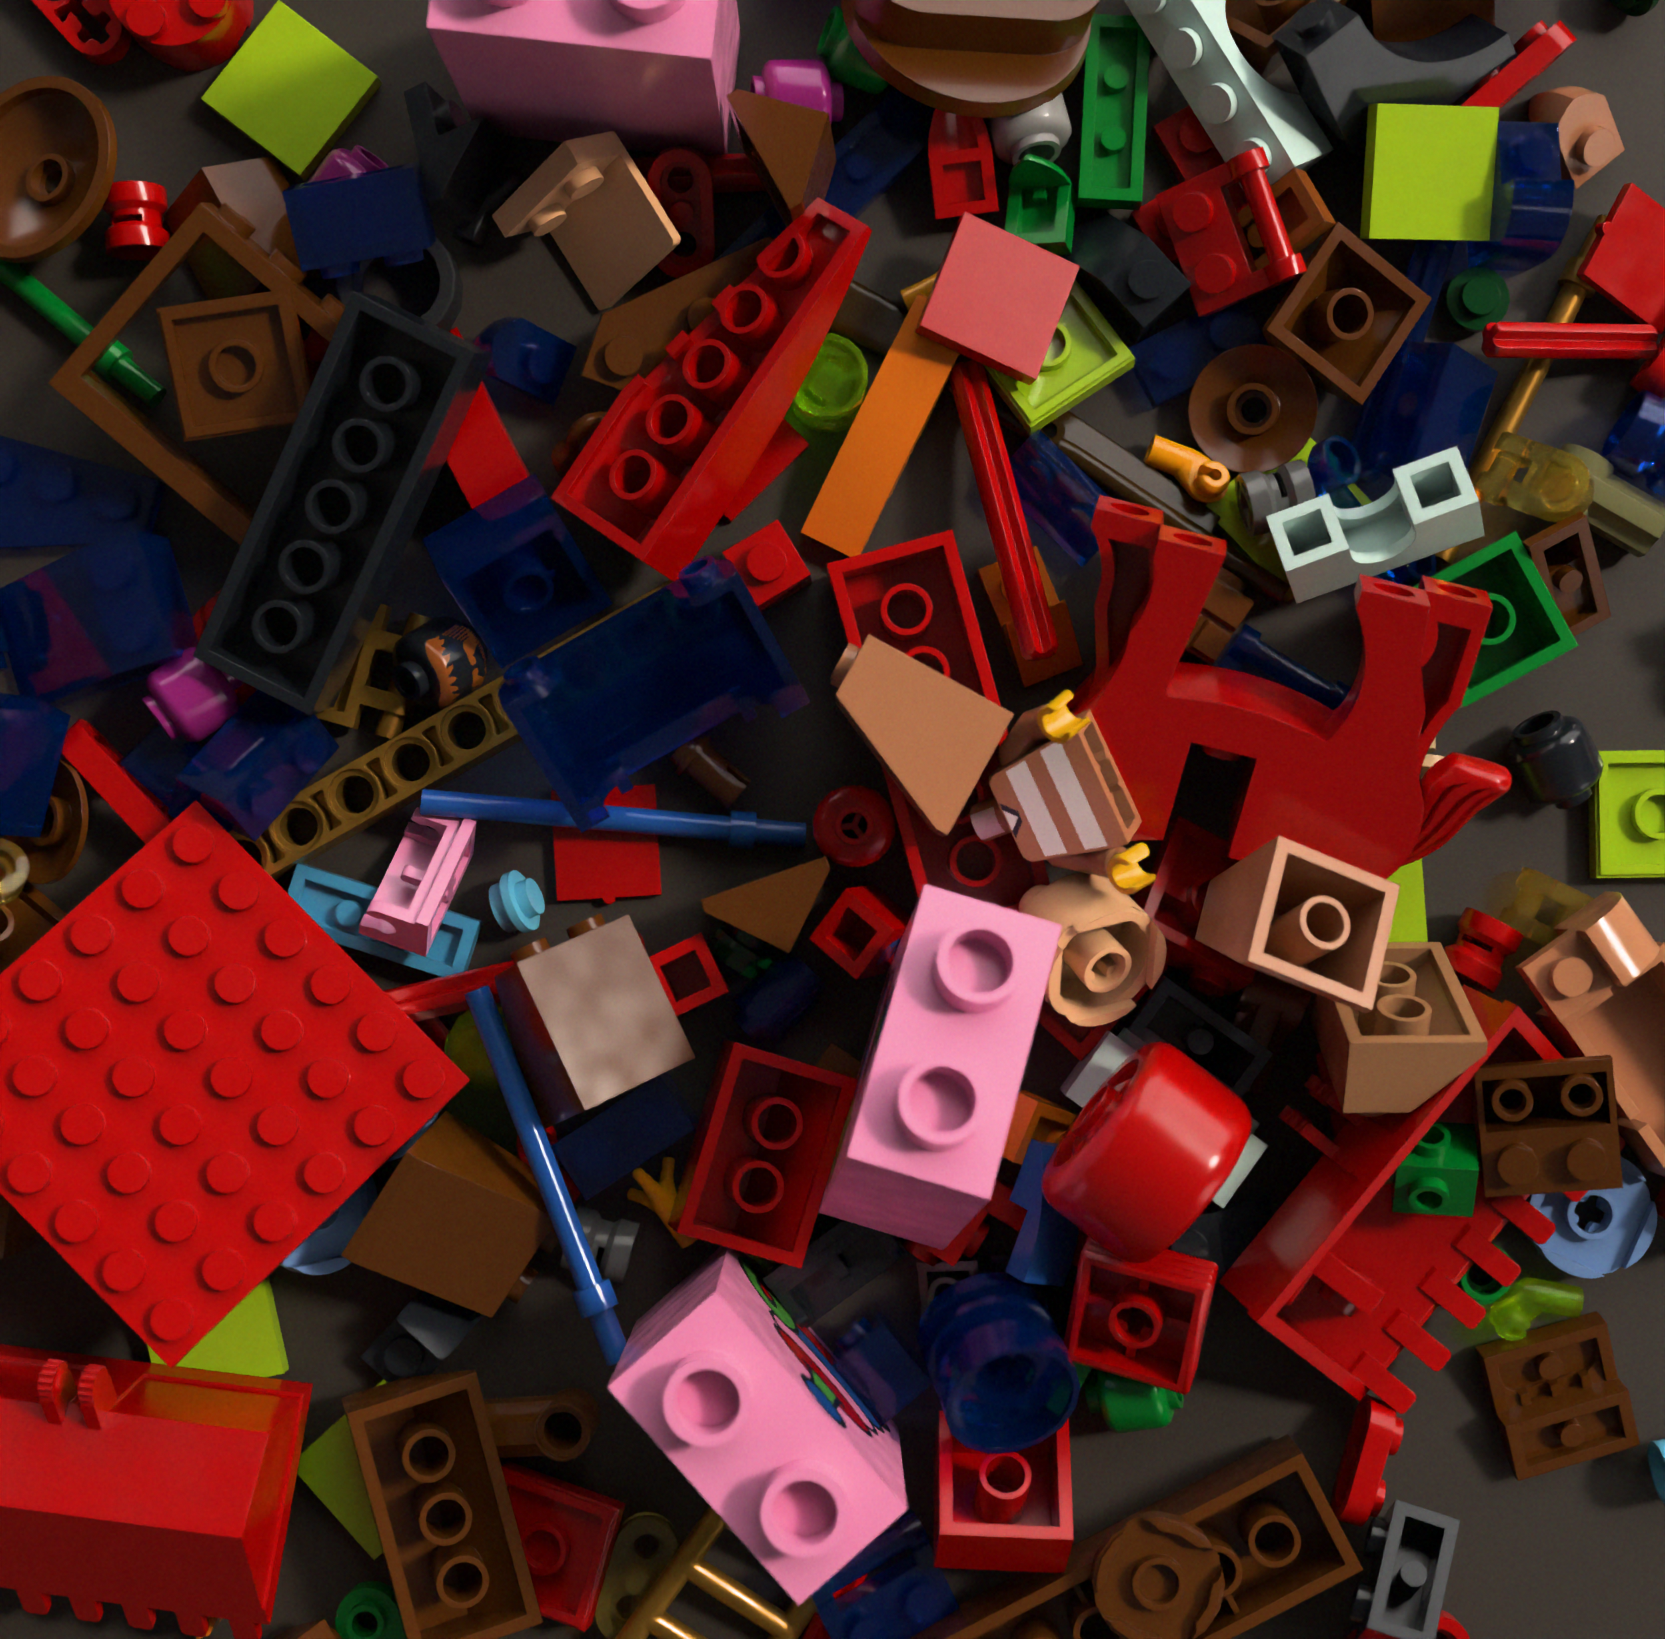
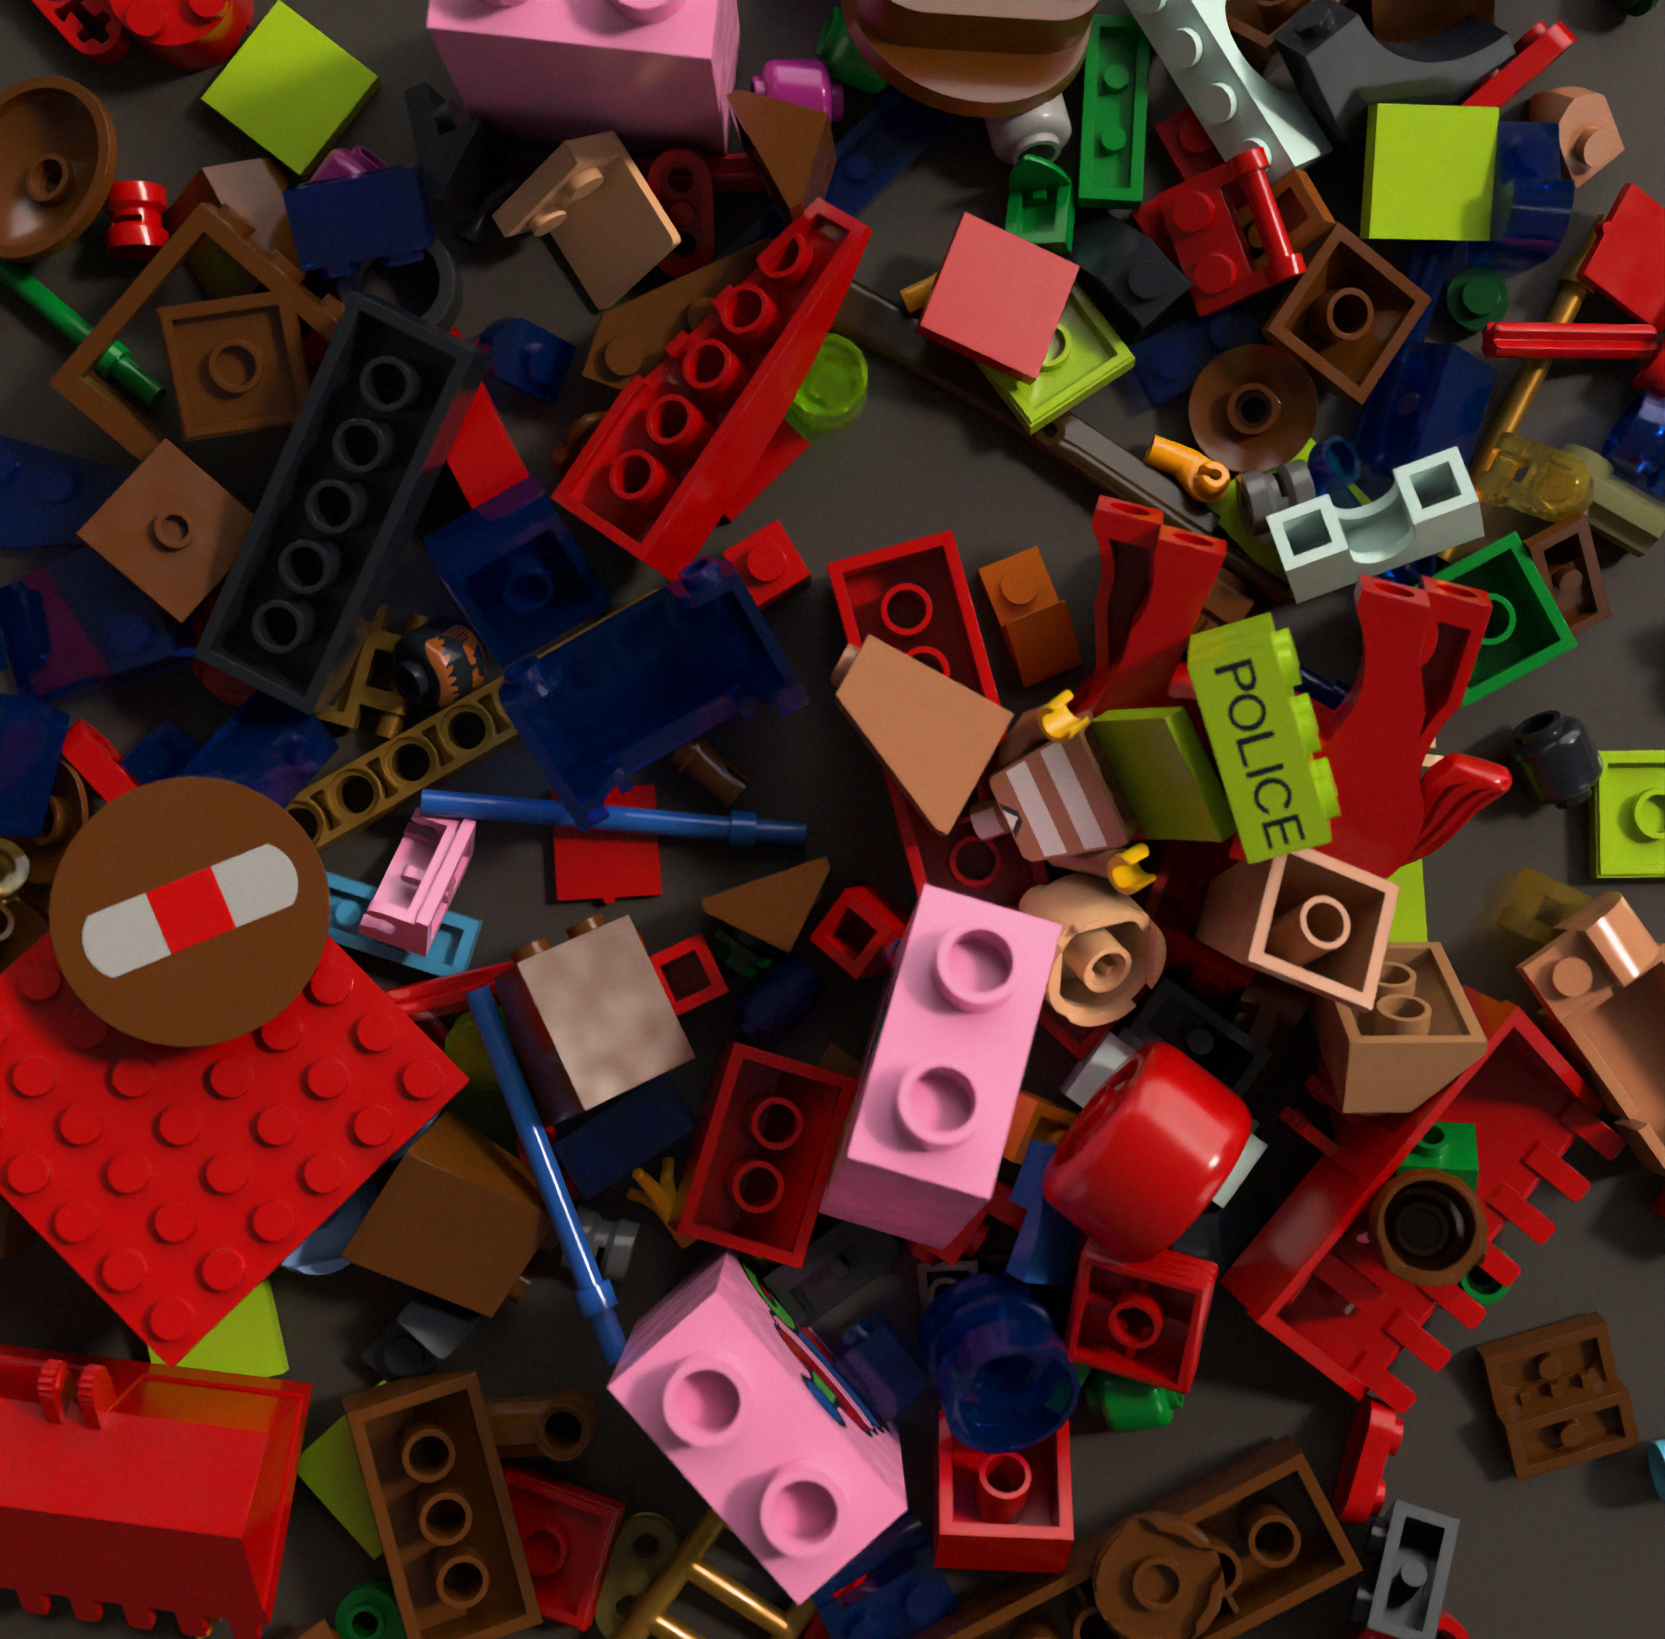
(169, 531): none -> reddish brown plate
(189, 911): none -> reddish brown piece
(191, 697): magenta head -> none
(516, 902): medium azure plate -> none
(869, 845): red head -> none
(881, 438): orange slope -> none
(960, 166): red plate -> none
(1003, 511): red axle -> none
(1057, 495): clear blue plate -> none
(1165, 774): none -> lime tile
(1263, 737): none -> lime brick
(1423, 1228): none -> reddish brown piece
(1475, 963): red wheel -> none
(1529, 1298): clear neon green arm -> none
(1546, 1126): reddish brown slope -> none
(1602, 1247): medium blue plate -> none

